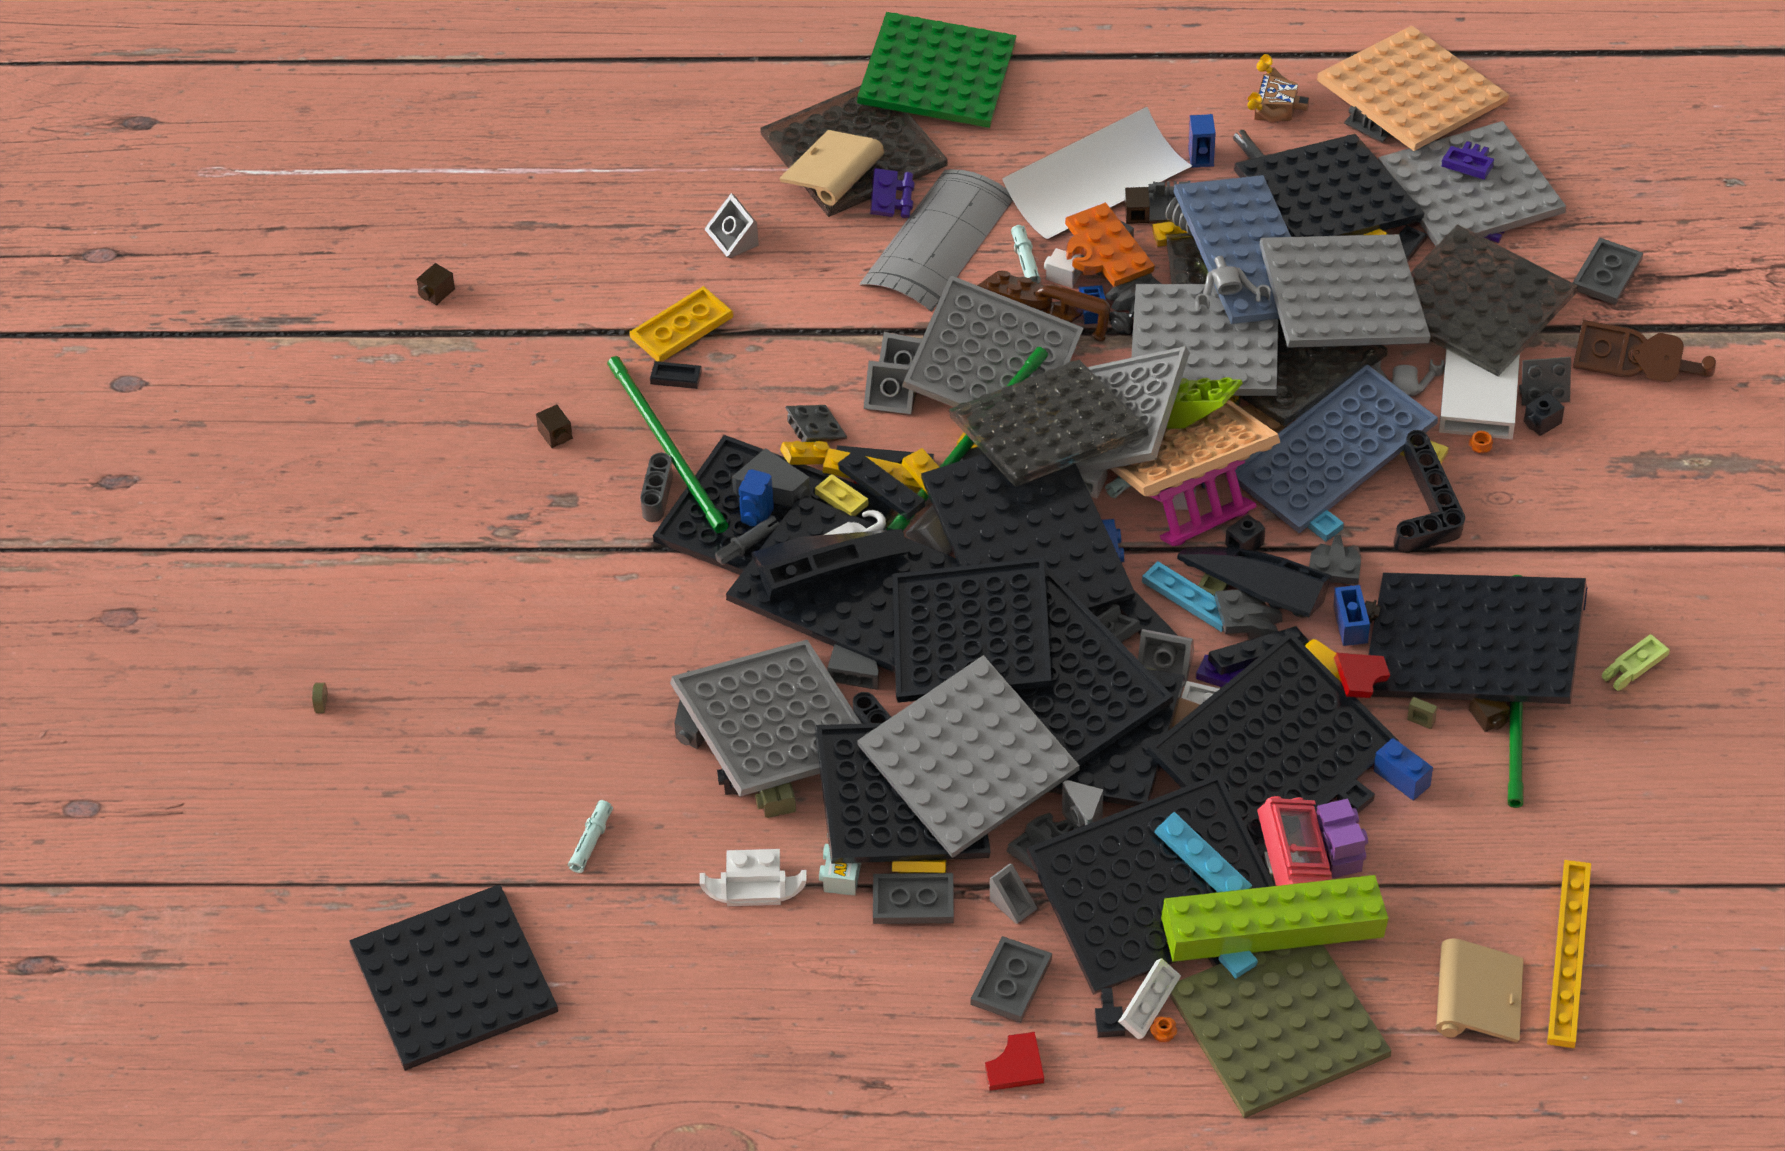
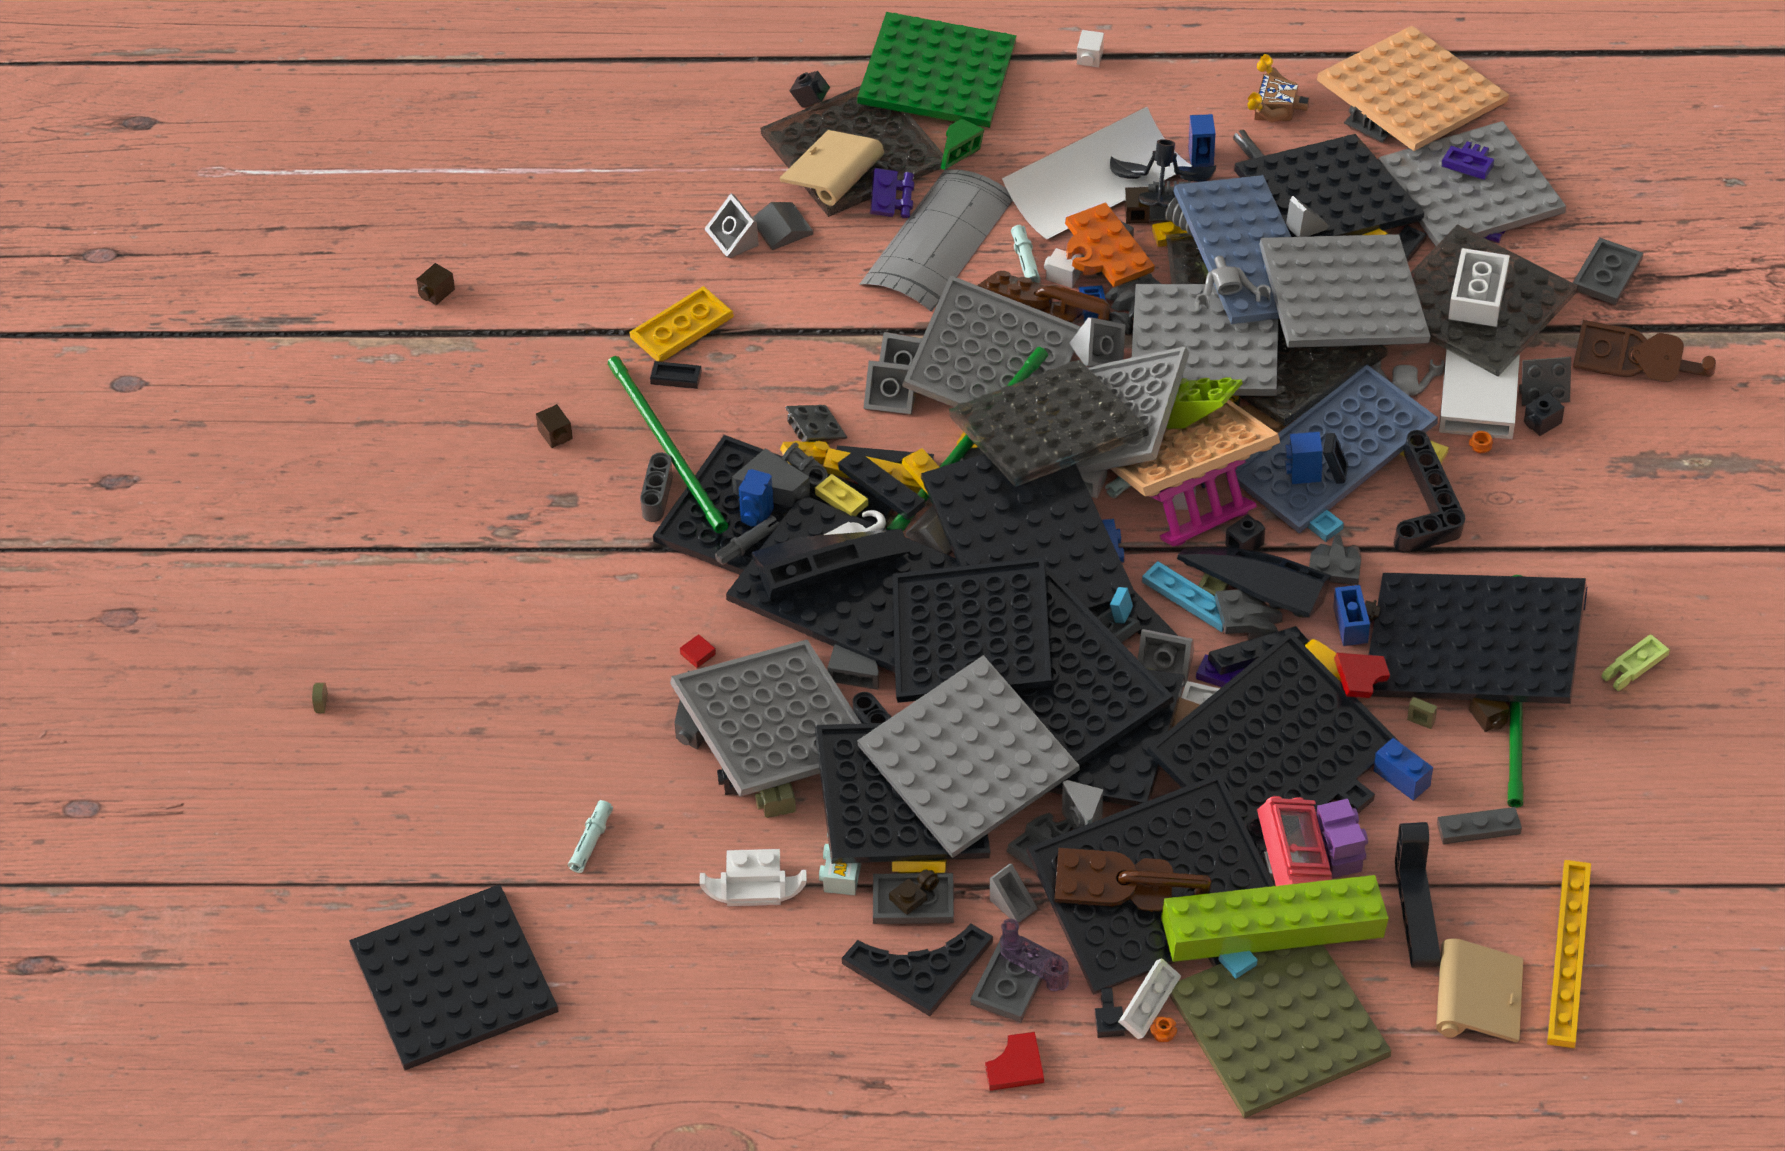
(697, 651): none -> red tile
(781, 224): none -> dark grey slope
(804, 463): none -> dark grey connector
(809, 88): none -> black brick
(910, 895): none -> dark brown plate
(924, 975): none -> black plate
(961, 141): none -> green slope
(1047, 966): none -> clear purple beam
(1090, 48): none -> white brick
(1092, 874): none -> reddish brown plate
(1099, 342): none -> light grey slope
(1121, 605): none -> medium azure tile
(1164, 156): none -> black plant
(1200, 855): medium azure plate -> none
(1303, 220): none -> light grey slope
(1304, 458): none -> blue brick
(1335, 458): none -> black tile
(1415, 894): none -> black beam
(1479, 287): none -> white brick
(1479, 825): none -> dark grey plate

